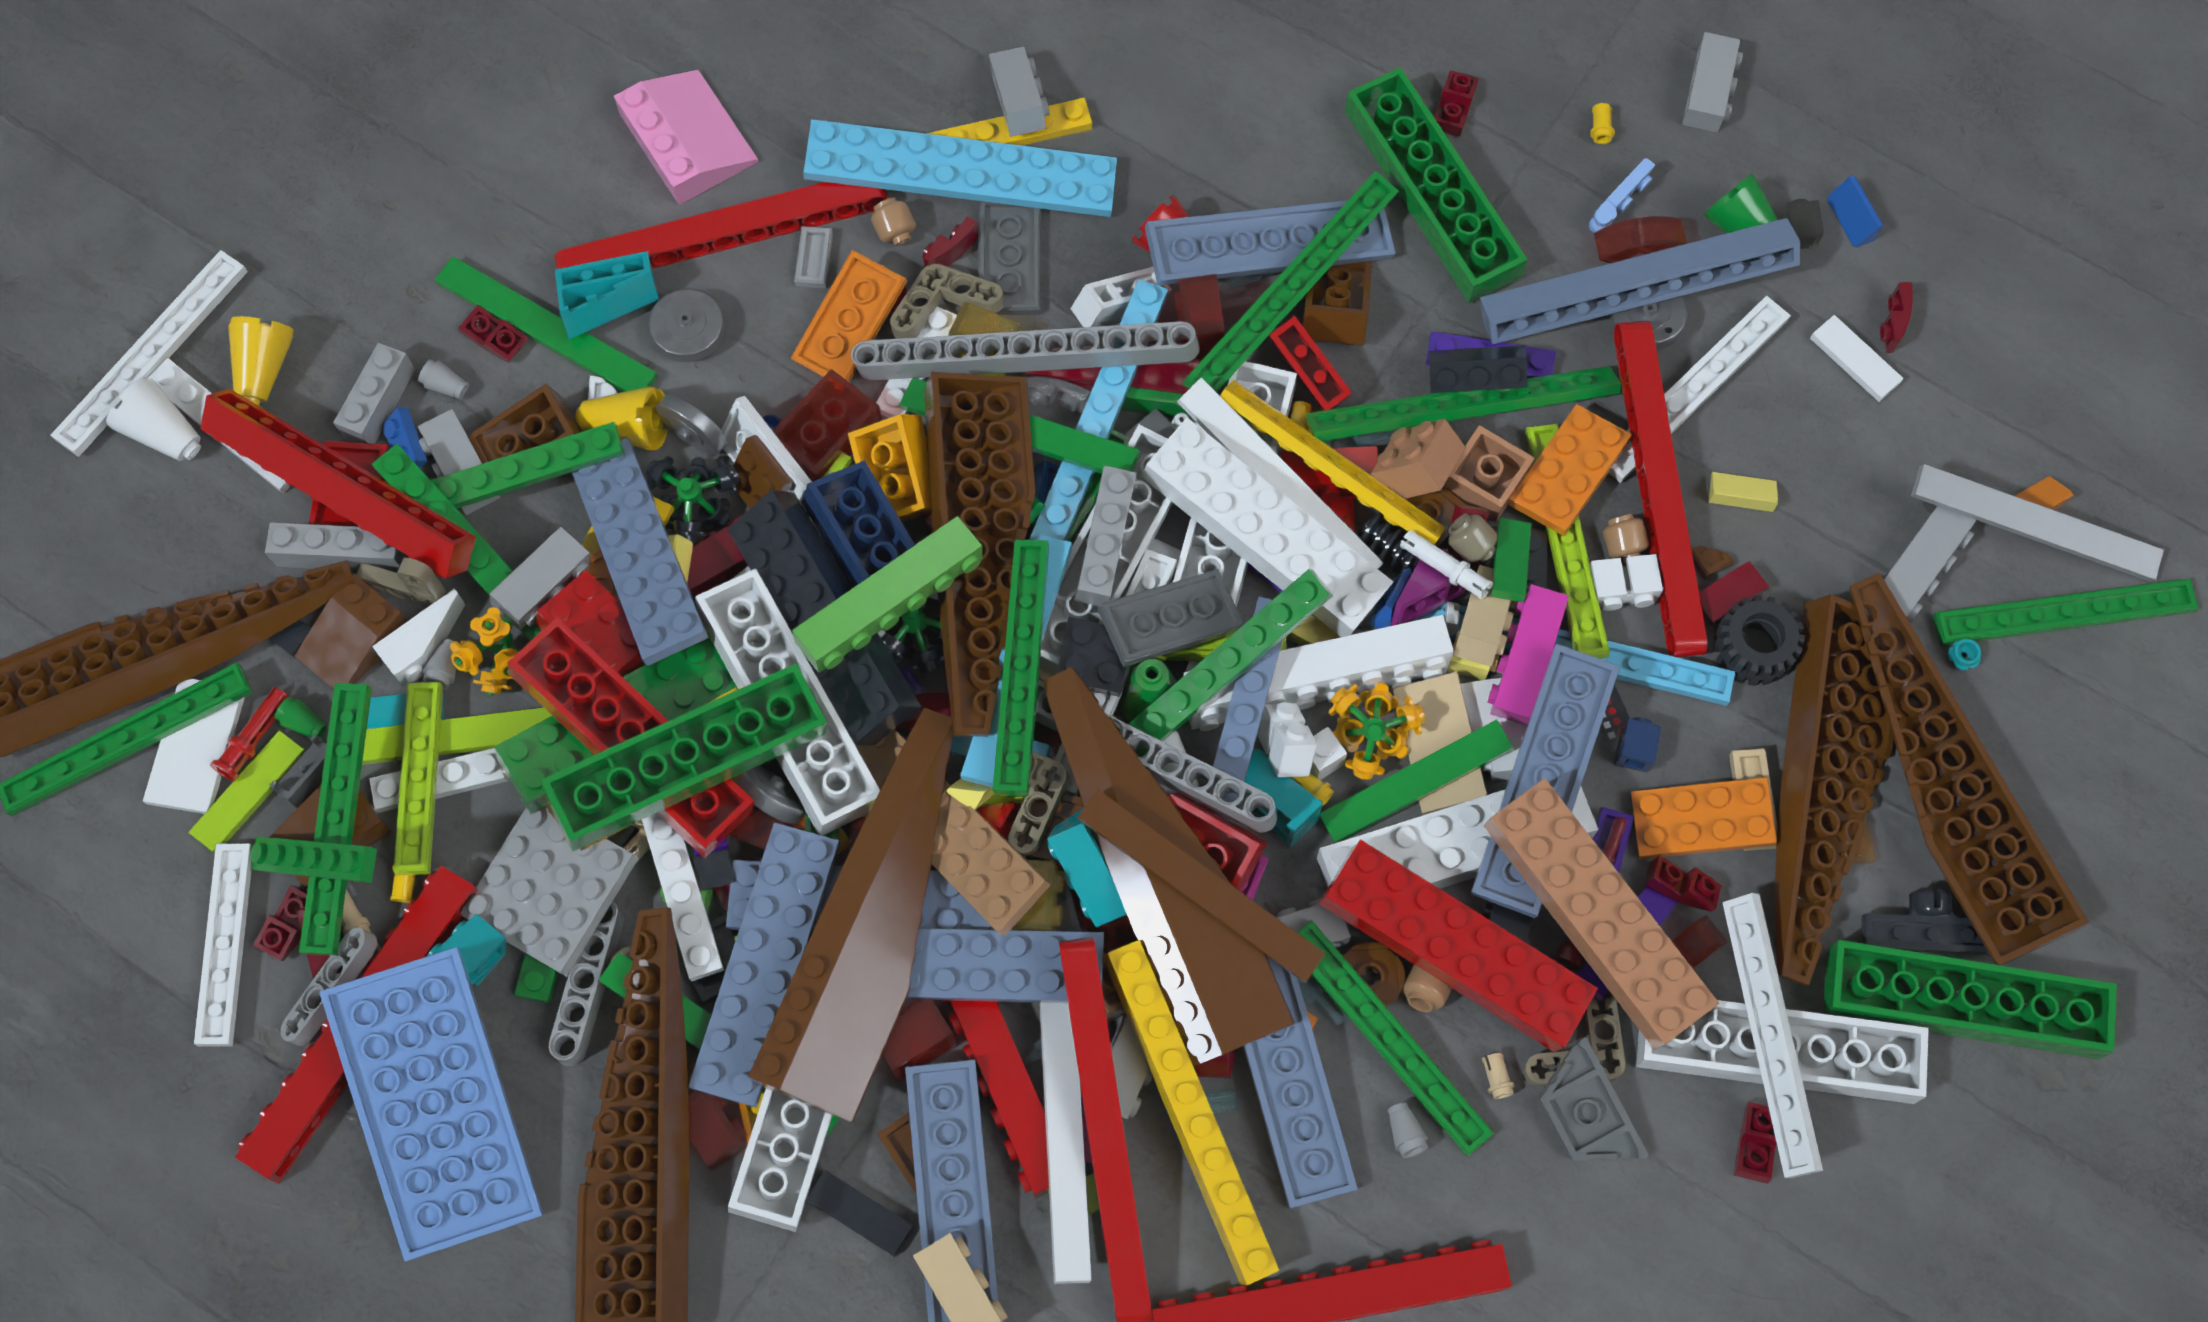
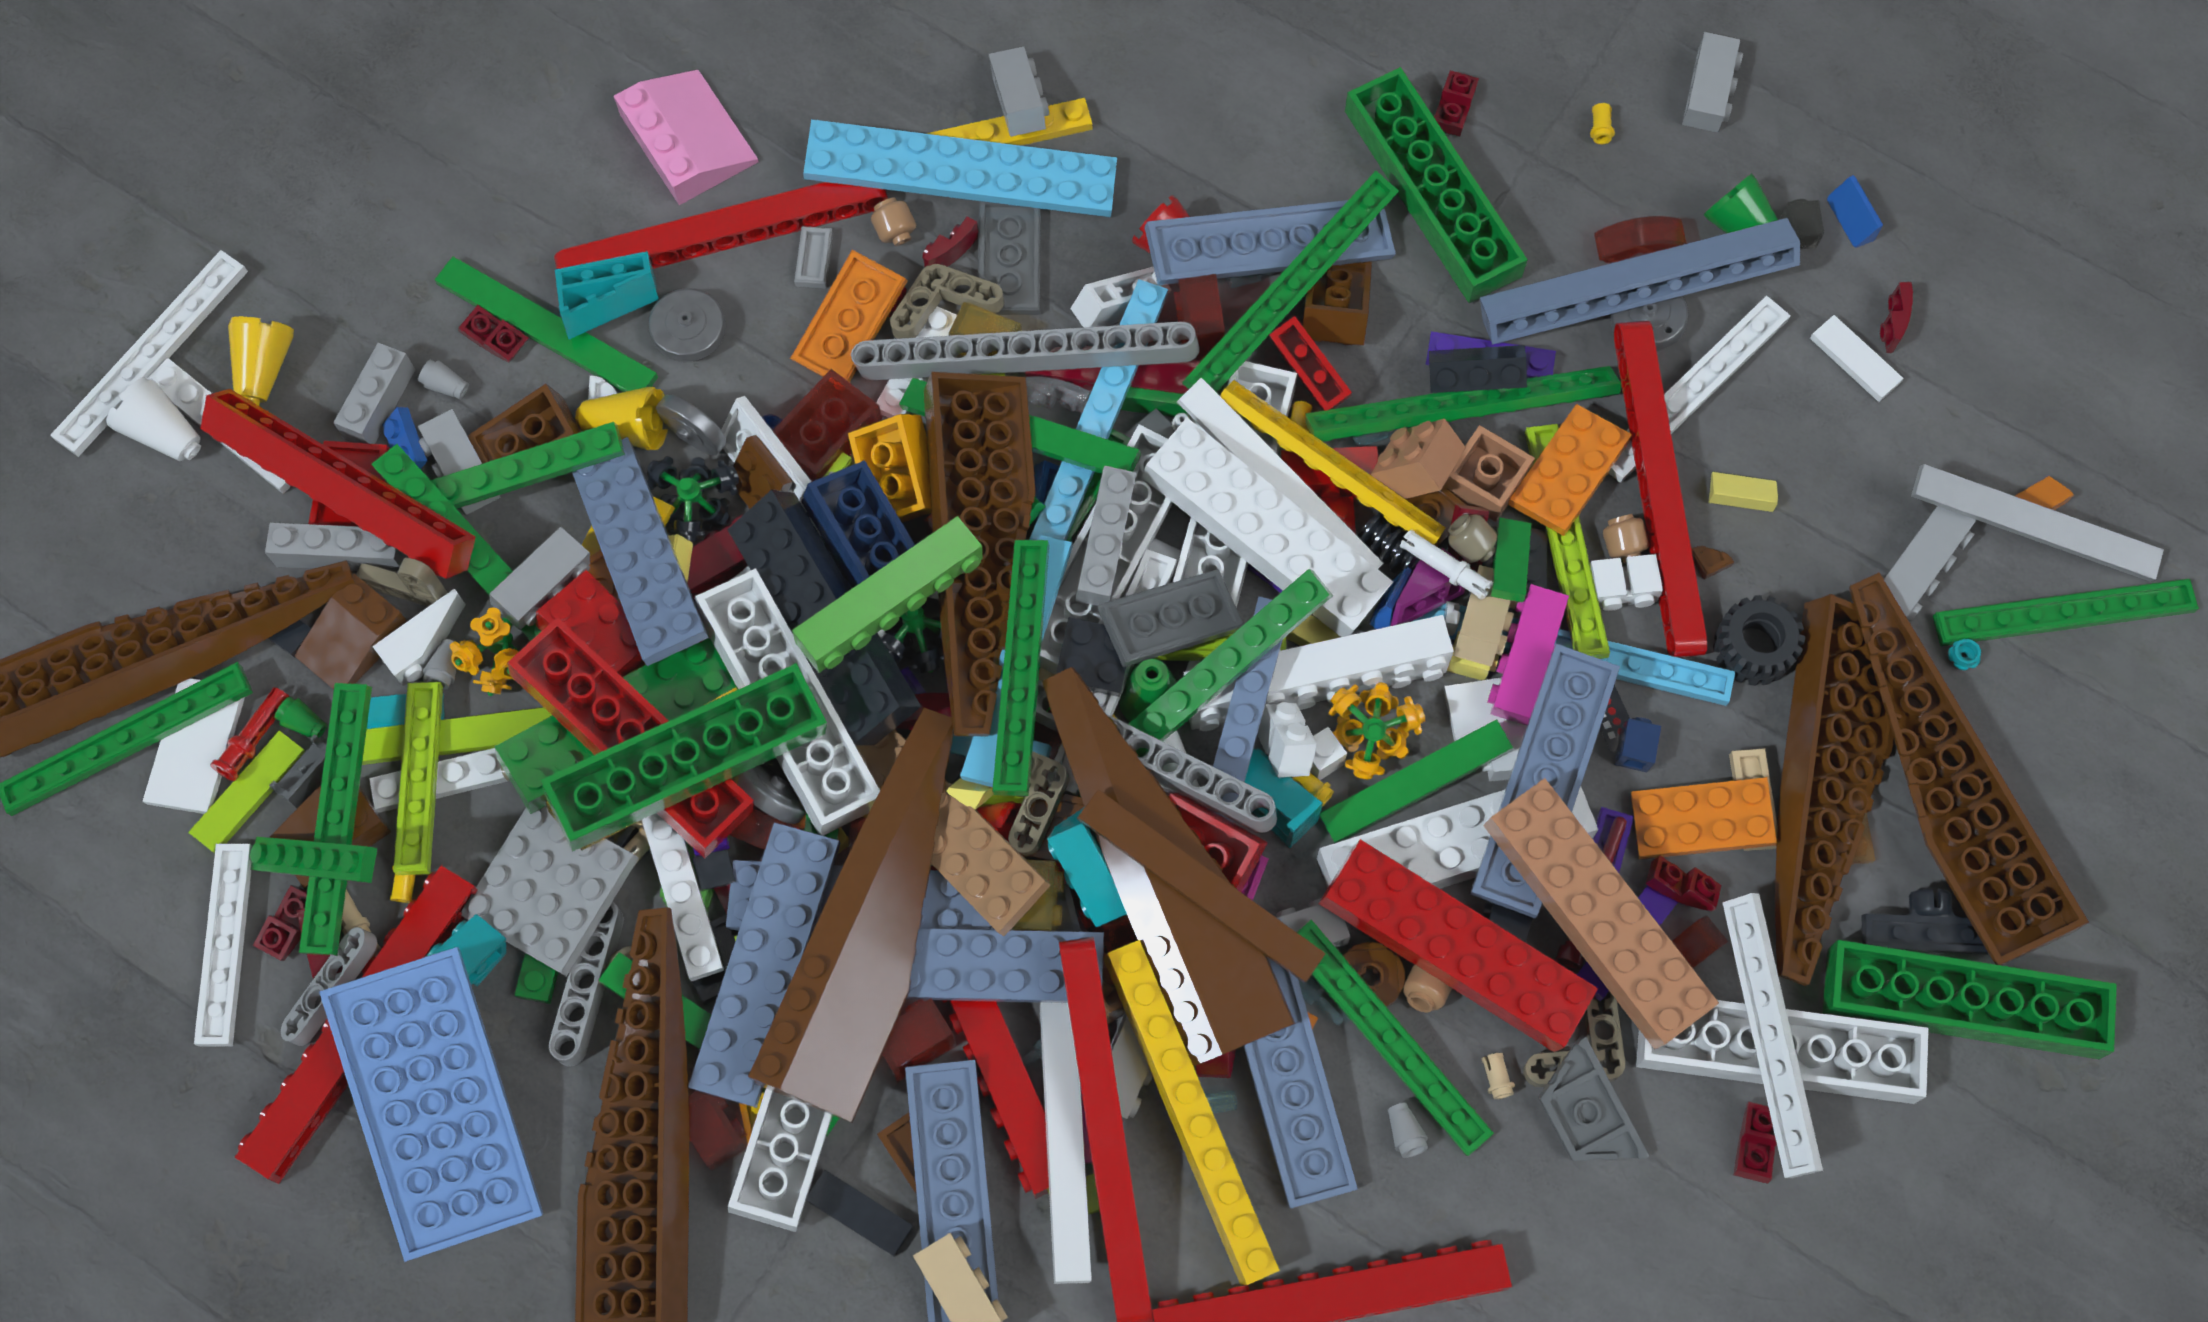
(1444, 723): tan tile -> none
(1620, 198): light blue hinge -> none
(1730, 589): dark red slope -> none

